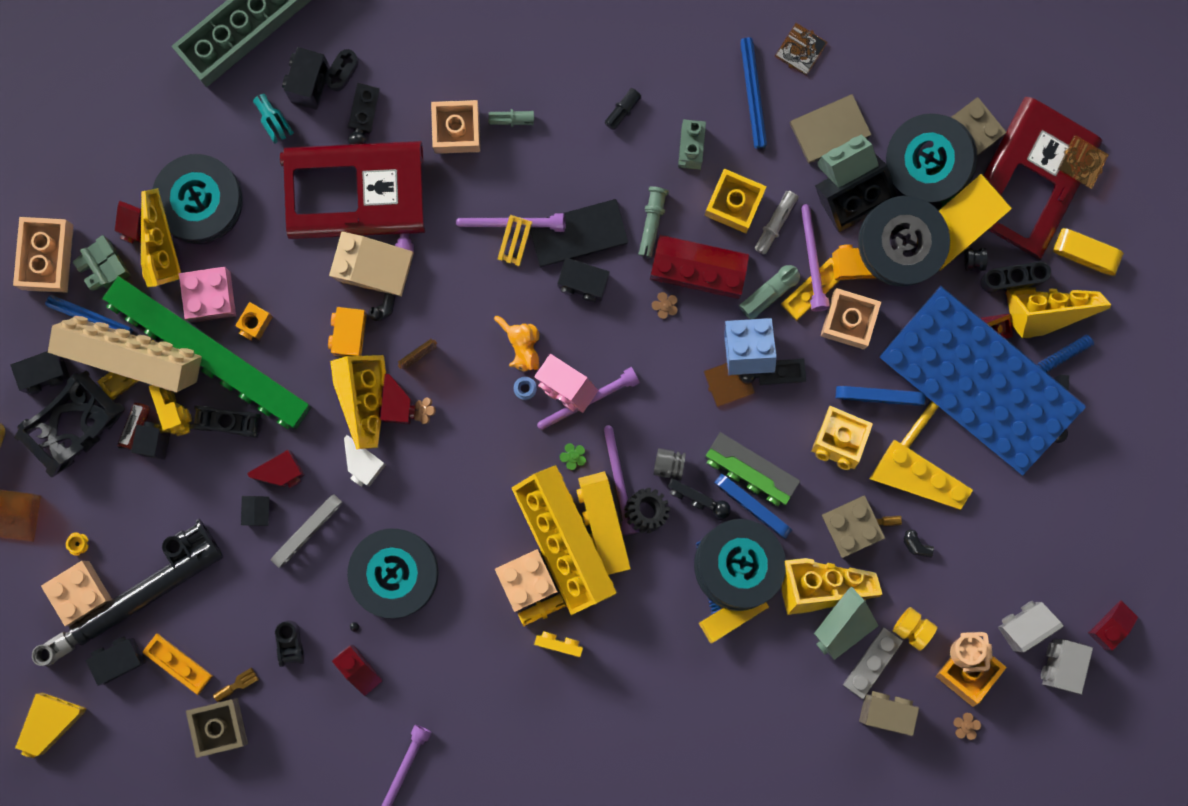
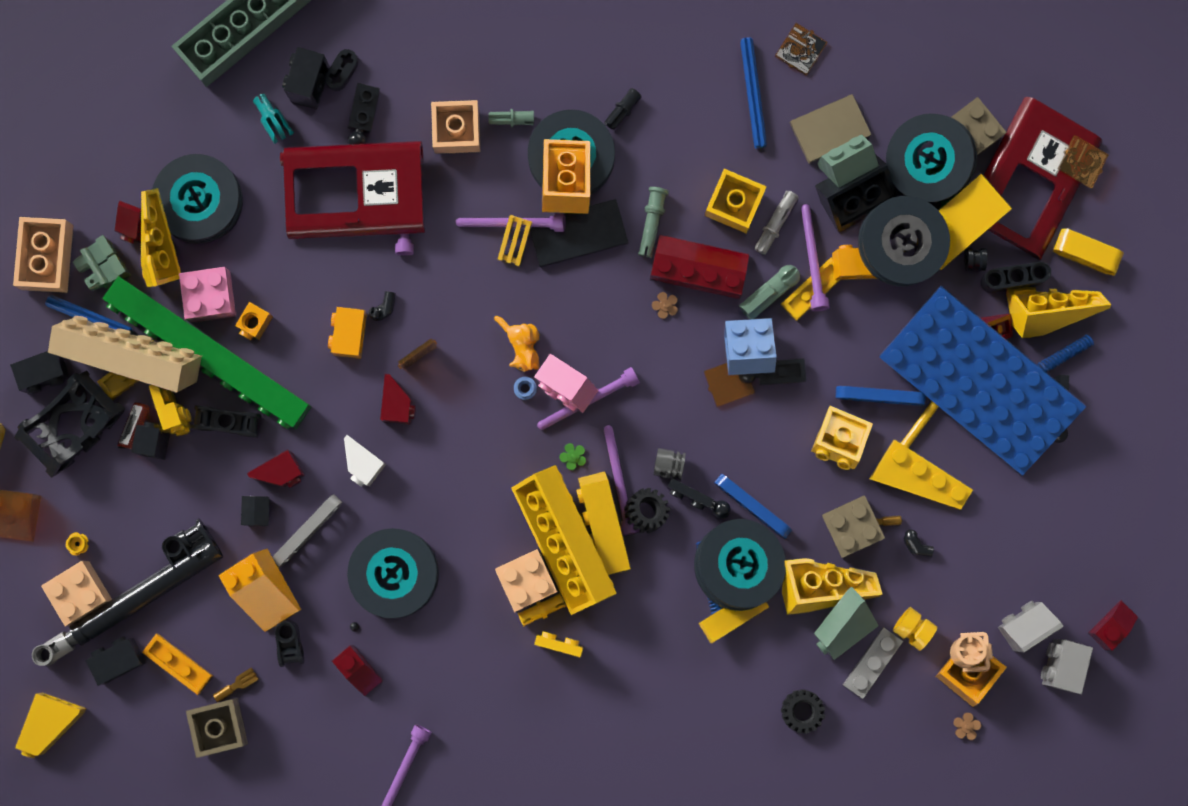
(260, 590): none -> light orange slope
(359, 391): yellow wedge -> none
(371, 264): tan slope -> none
(424, 410): medium nougat plant -> none
(566, 176): none -> light orange slope
(574, 126): none -> black wheel
(583, 280): black brick -> none
(691, 144): sand green hips -> none
(752, 469): piece -> none
(817, 711): none -> black tyre
(850, 319): light nougat brick -> none
(889, 714): dark tan brick -> none

